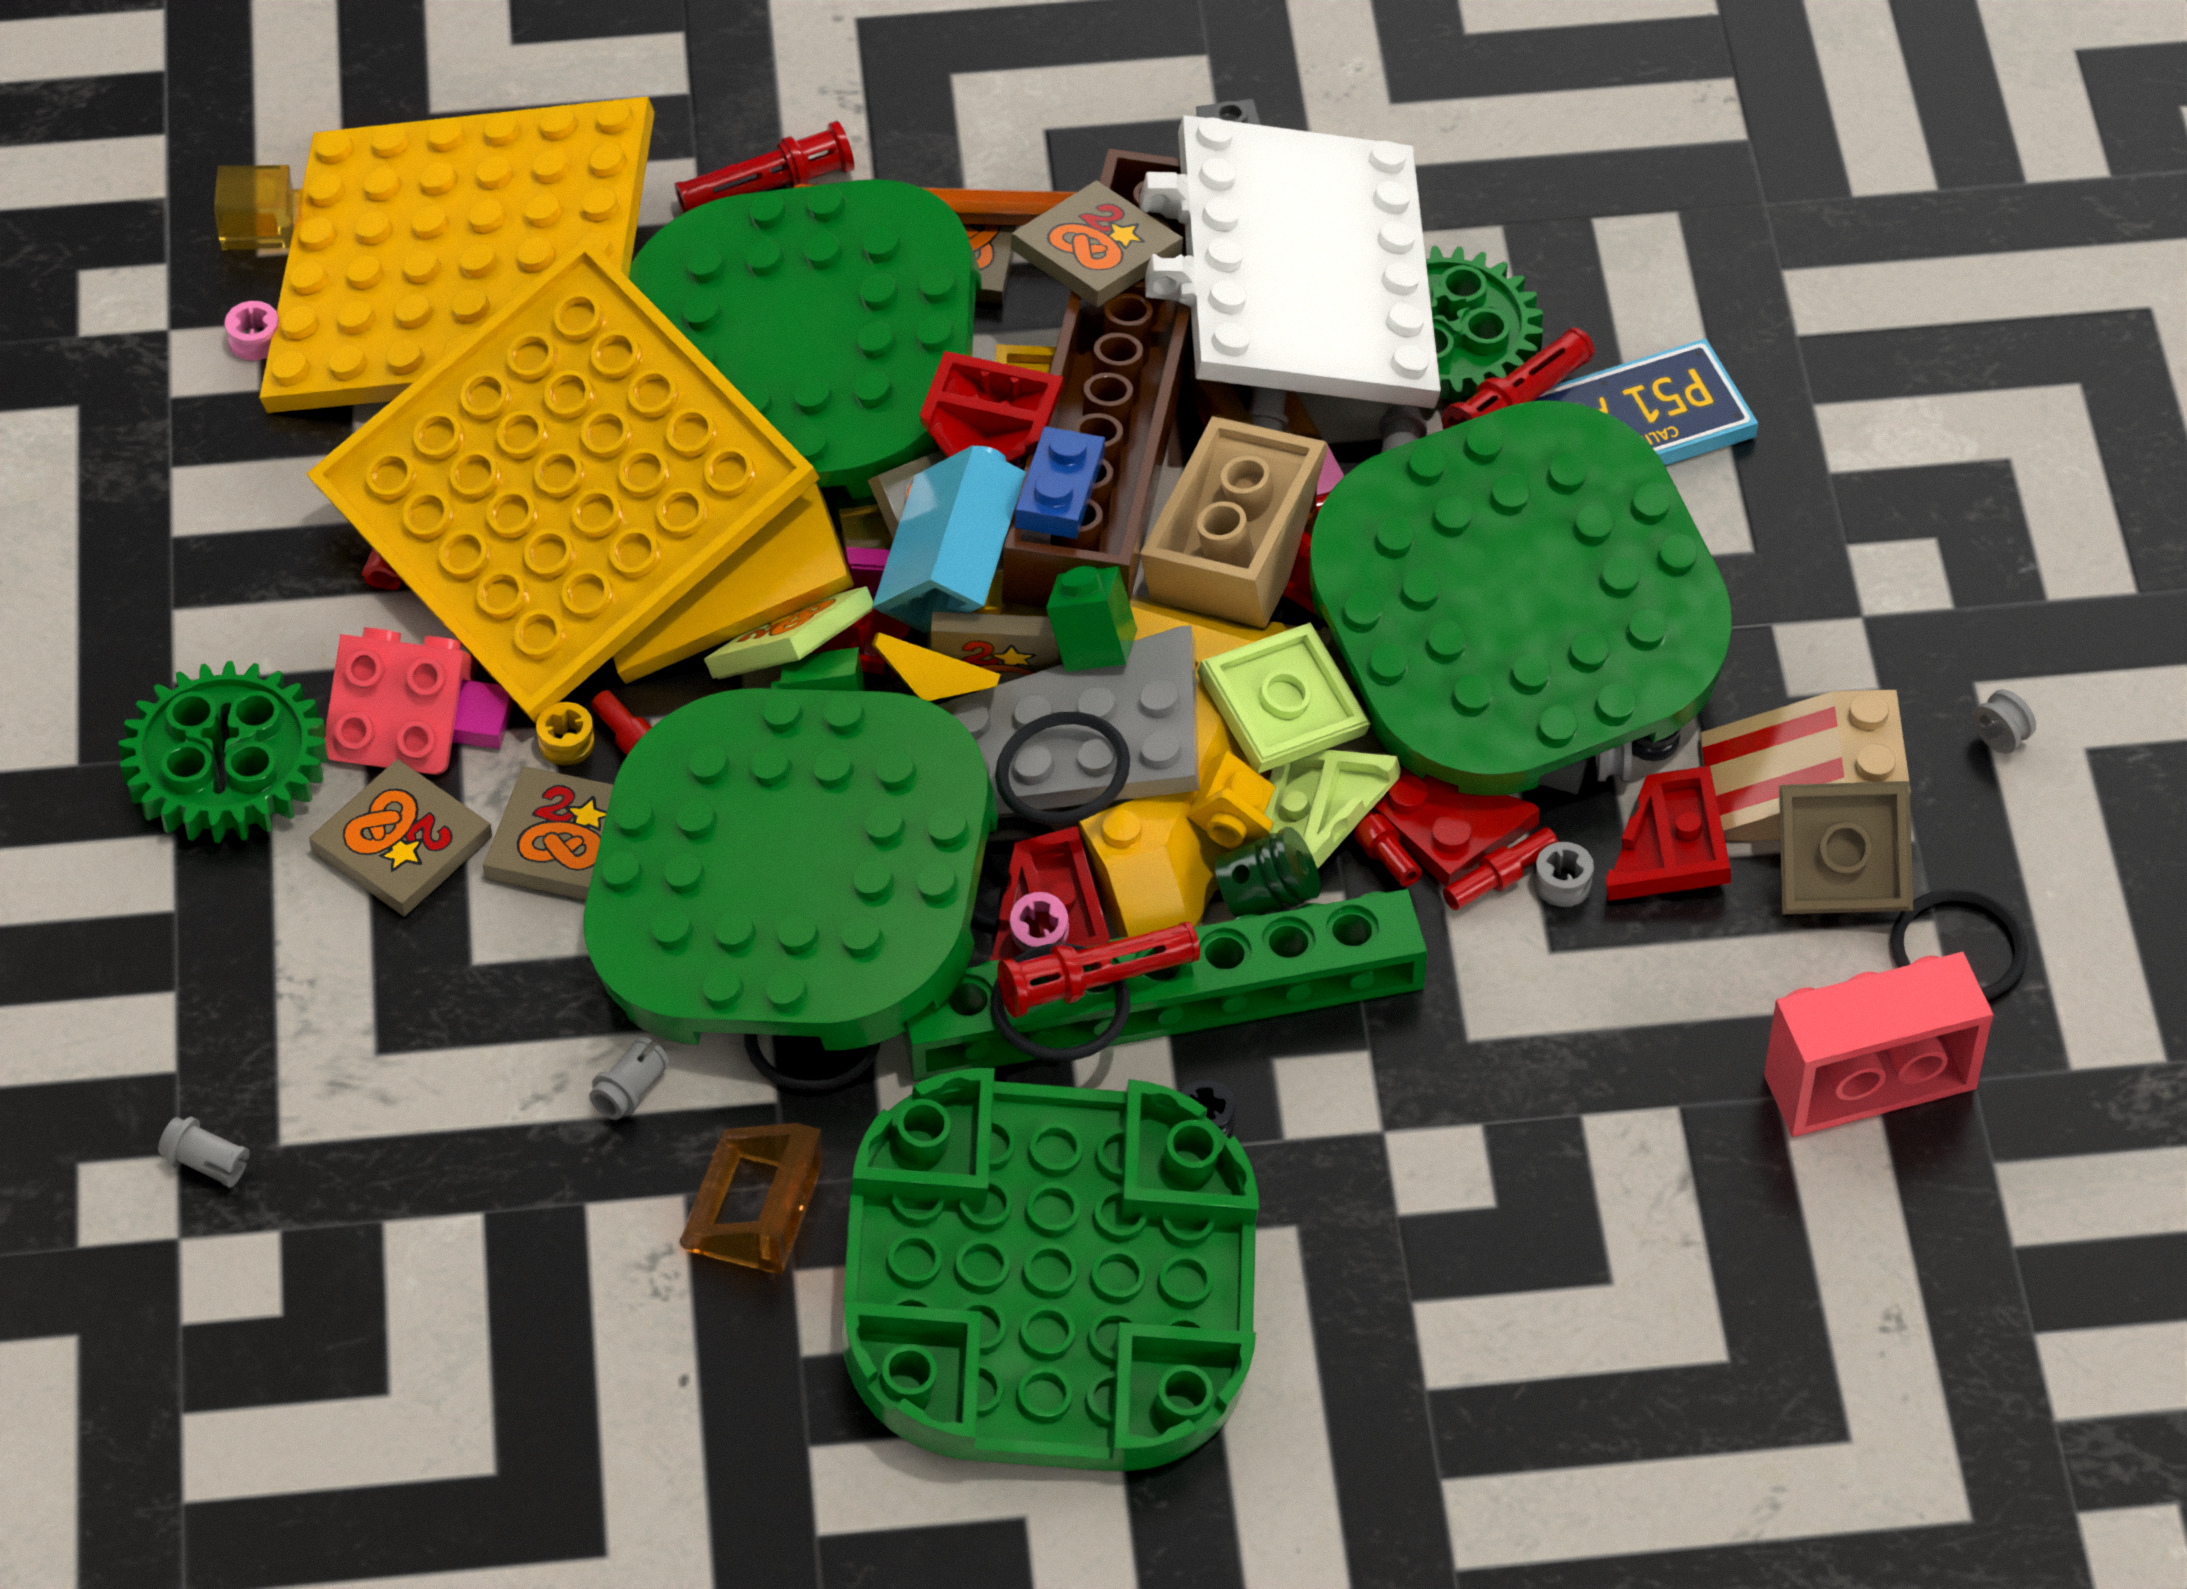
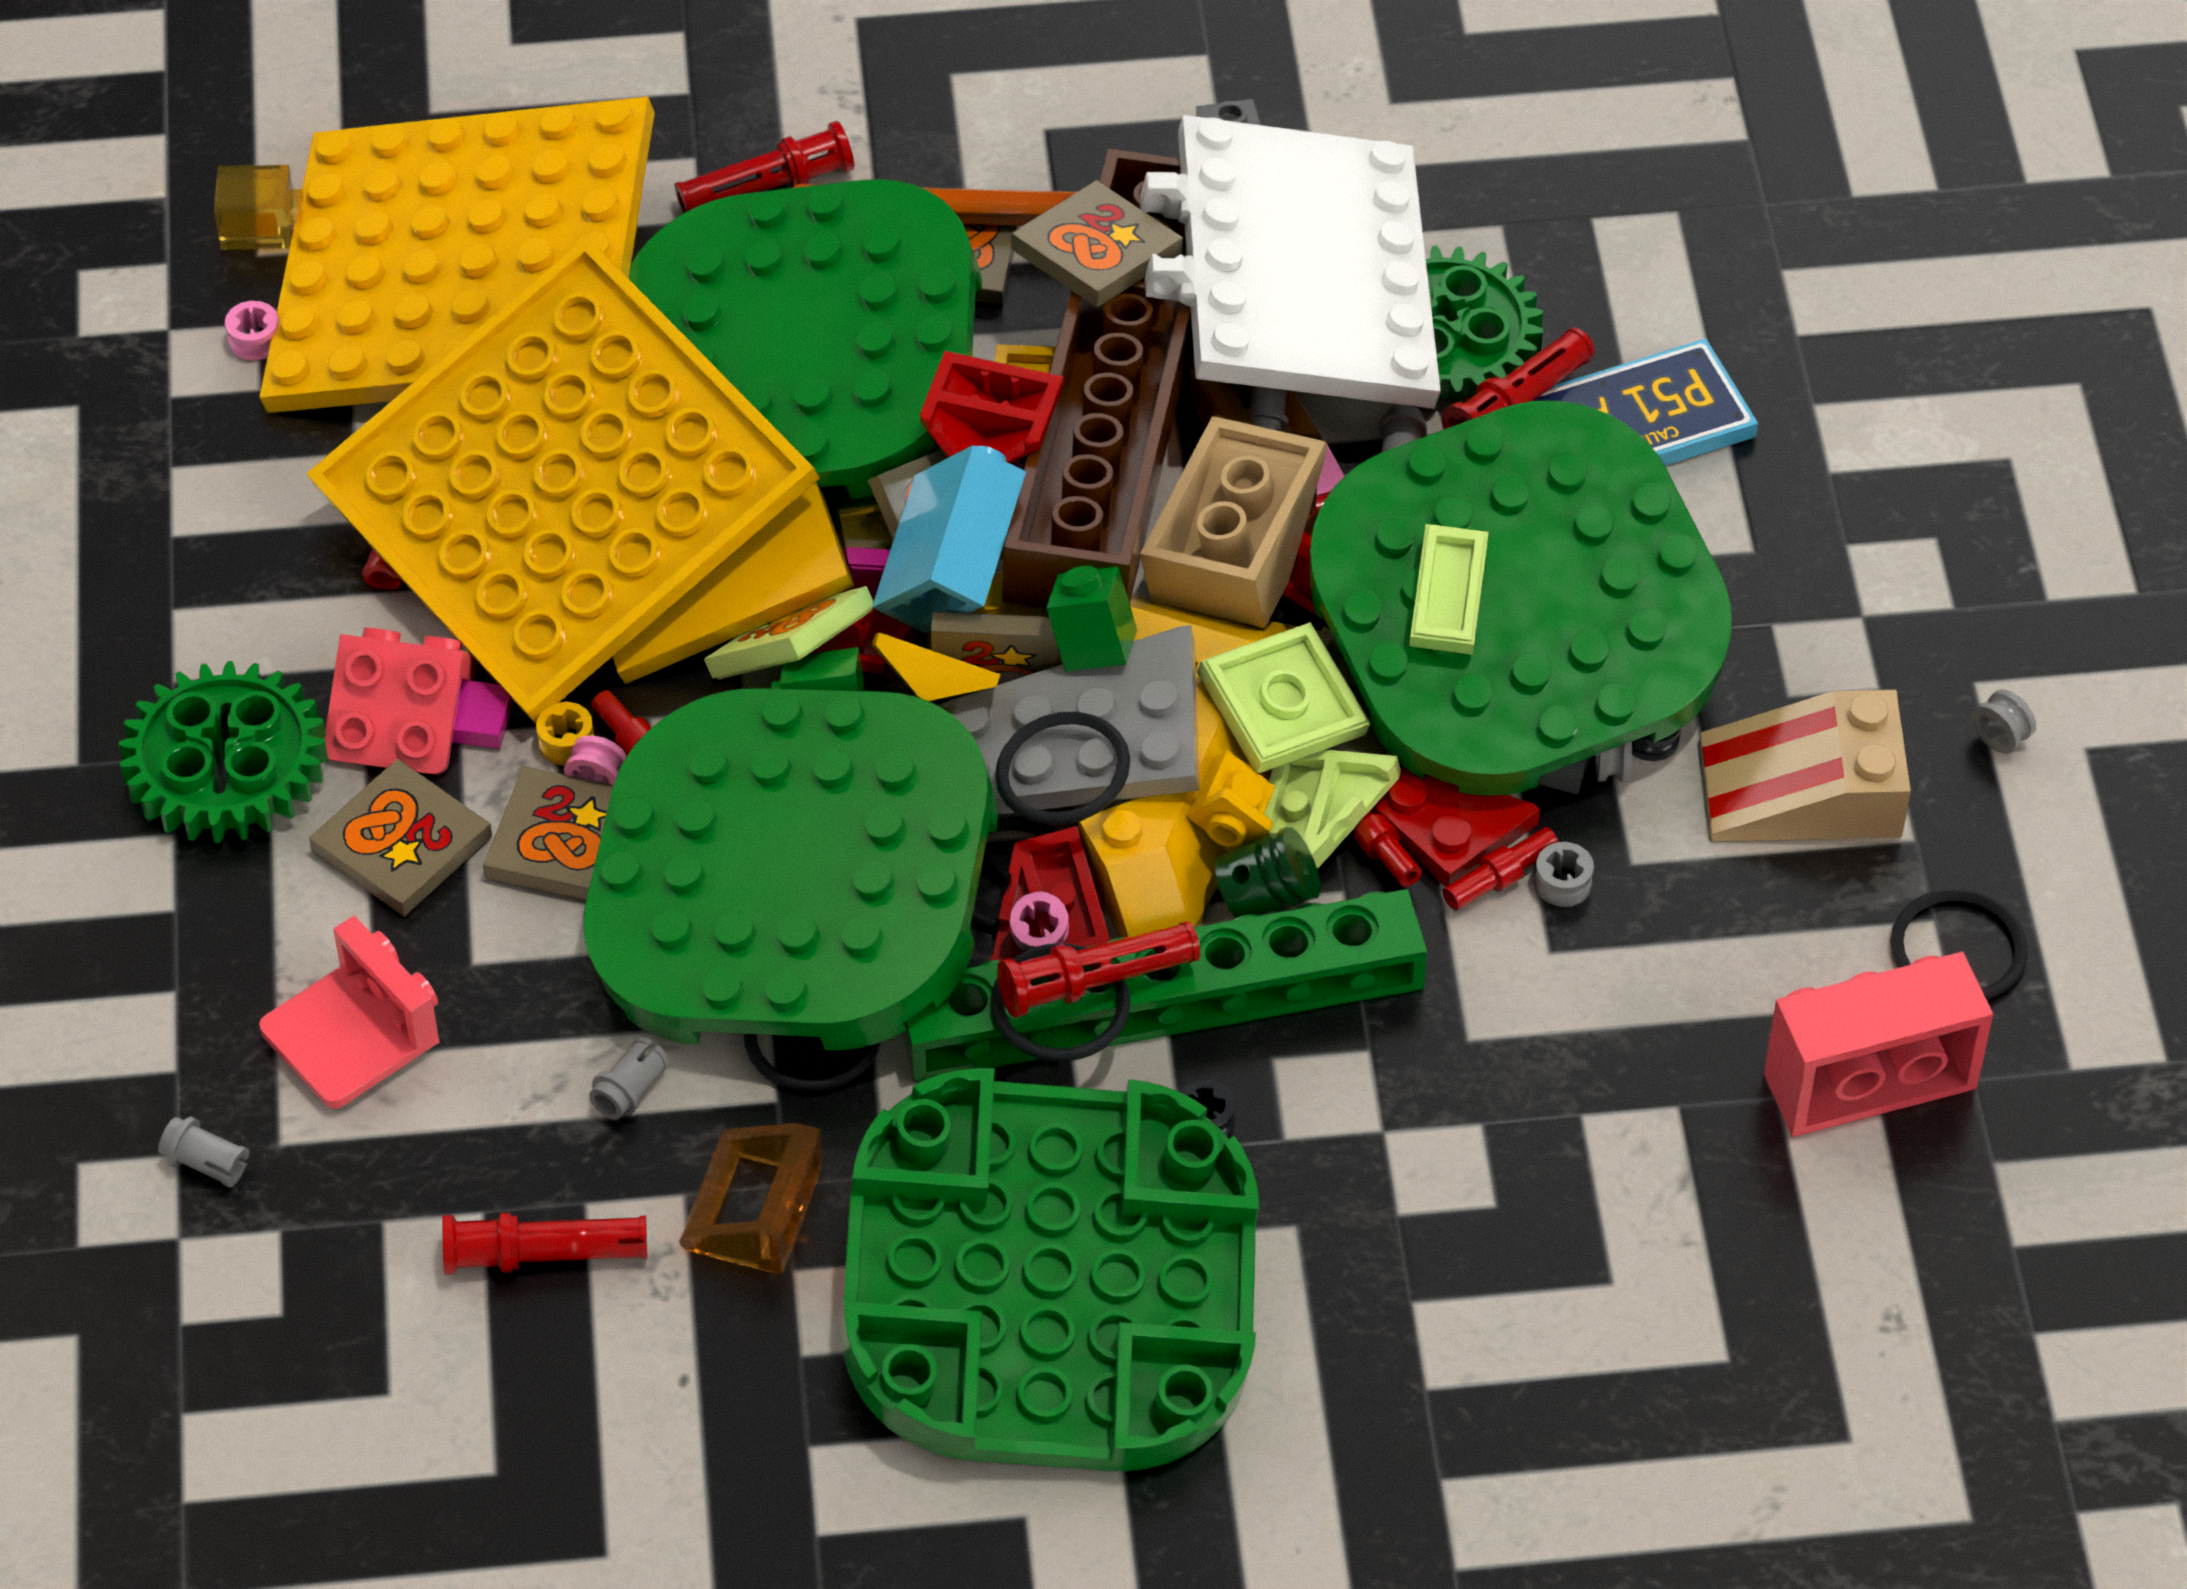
(355, 1020): none -> coral bracket
(508, 1242): none -> red pin
(595, 759): none -> bright pink bush
(1060, 482): blue plate -> none
(1449, 589): none -> yellowish green tile
(1672, 838): red wing -> none
(1846, 847): dark tan tile -> none

